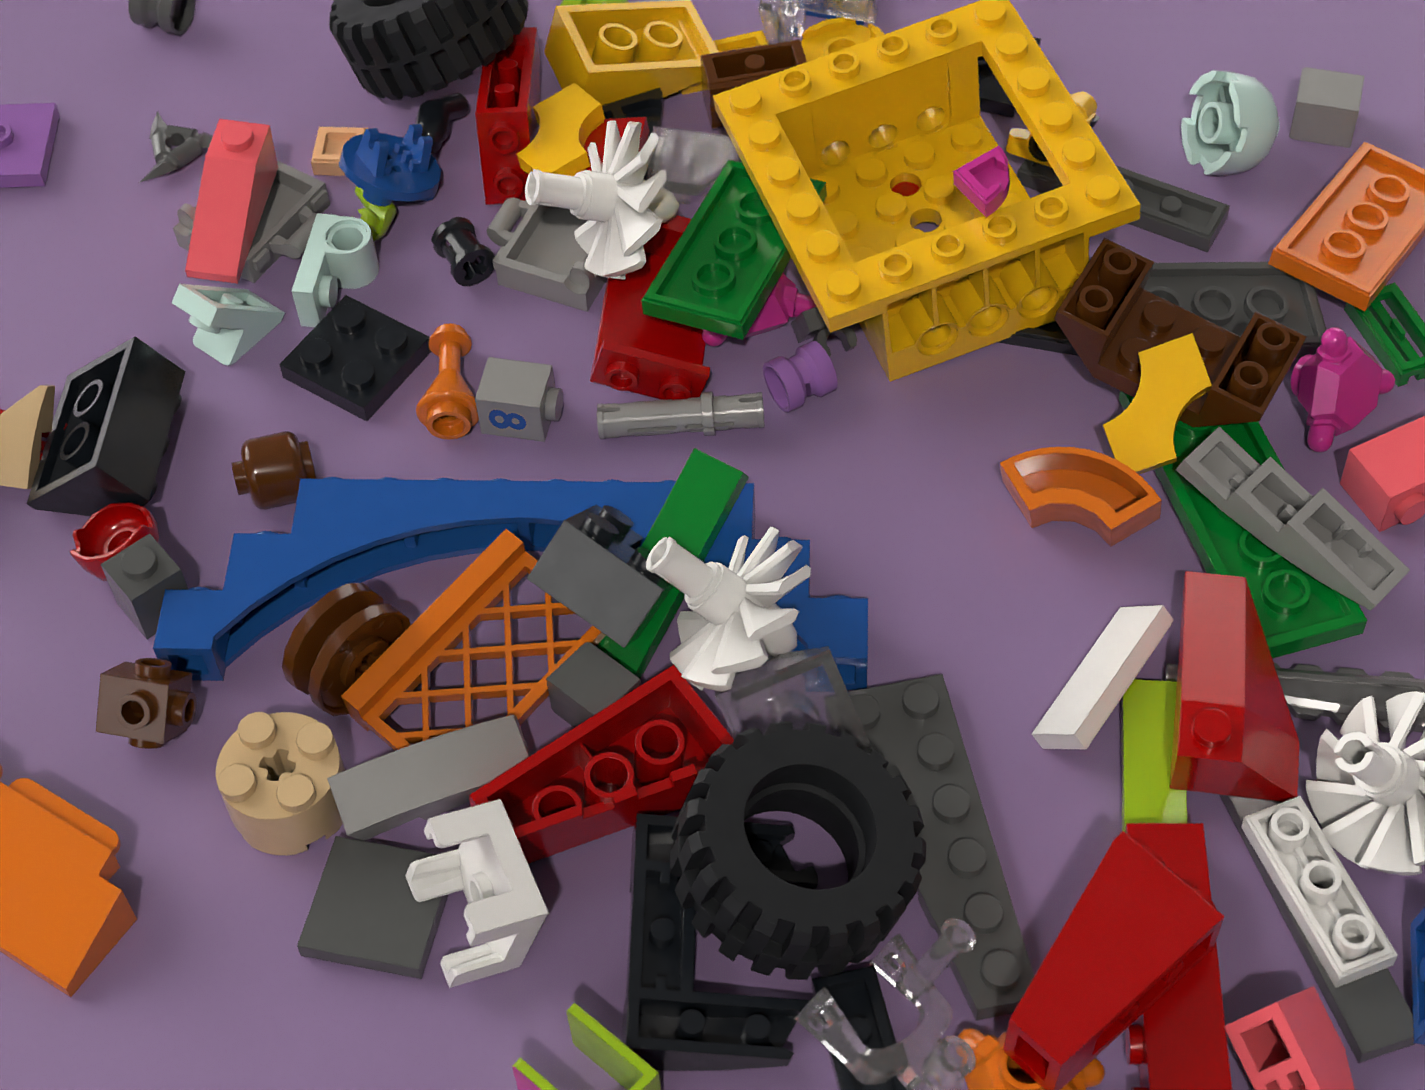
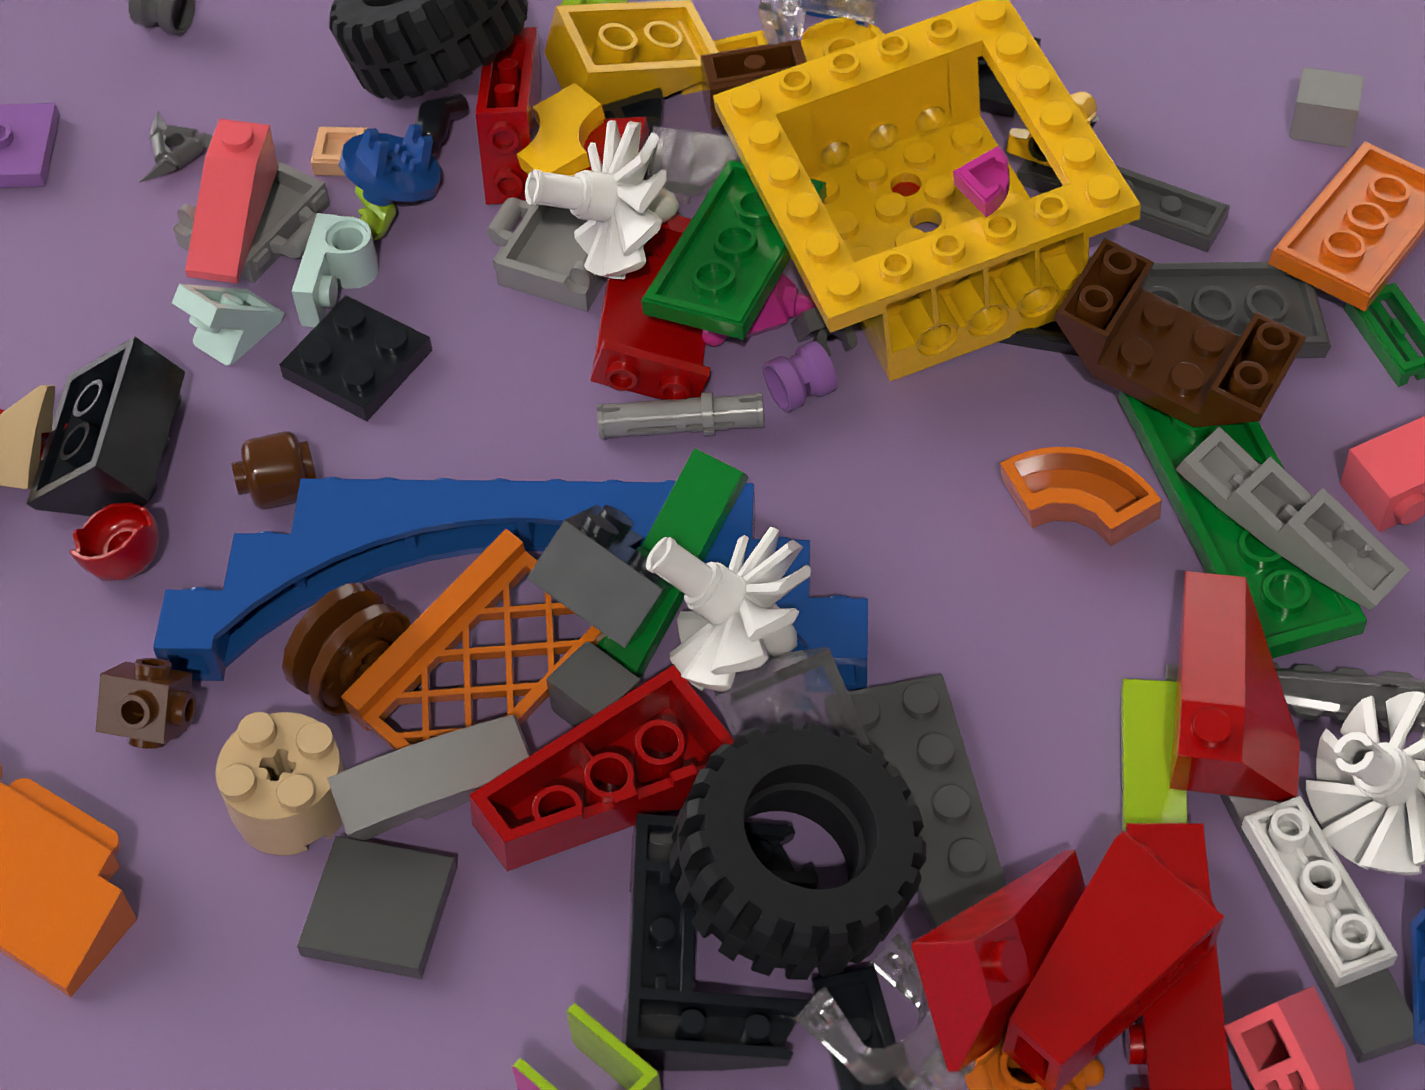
(140, 579): dark grey brick -> none
(448, 404): orange piece -> none
(463, 251): black bush -> none
(497, 882): white panel -> none
(518, 399): light grey brick -> none
(989, 954): none -> red wedge
(1103, 677): white tile -> none
(1169, 383): yellow tile -> none
(1229, 123): light aqua cylinder -> none
(1338, 387): dark pink rock -> none

